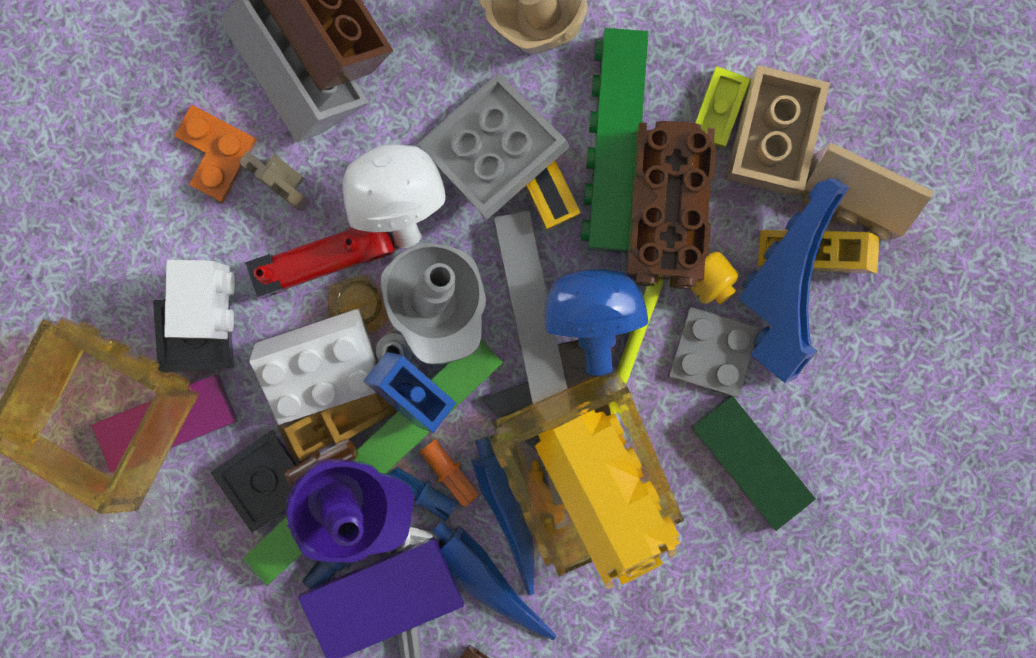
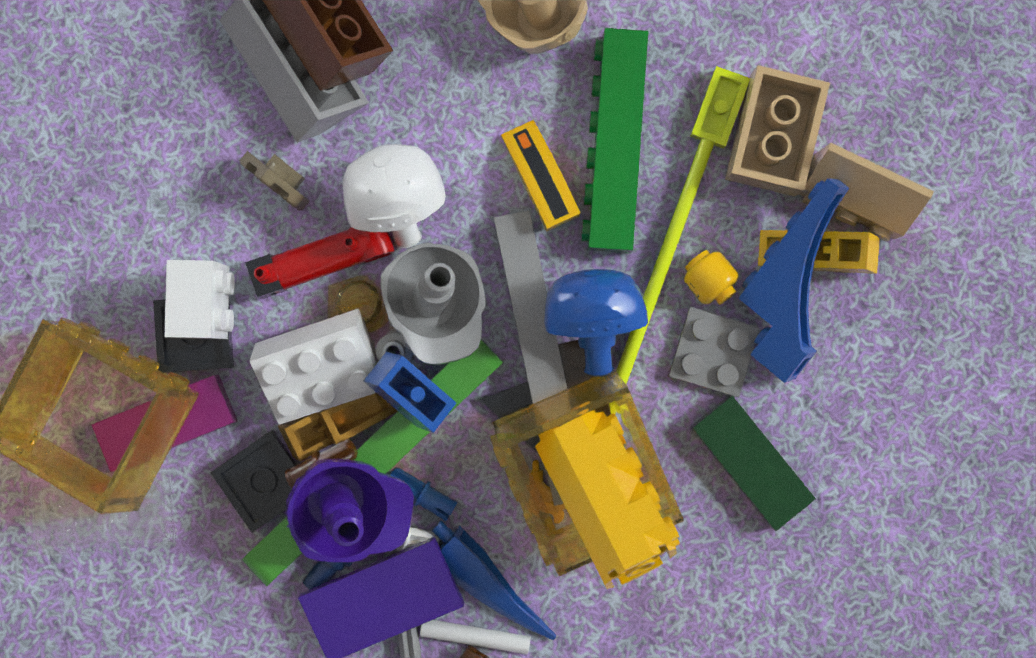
(223, 150): orange plate -> none
(449, 473): orange axle -> none
(476, 636): none -> white piece
(493, 145): light grey plate -> none
(508, 512): blue piece -> none
(670, 204): reddish brown brick -> none

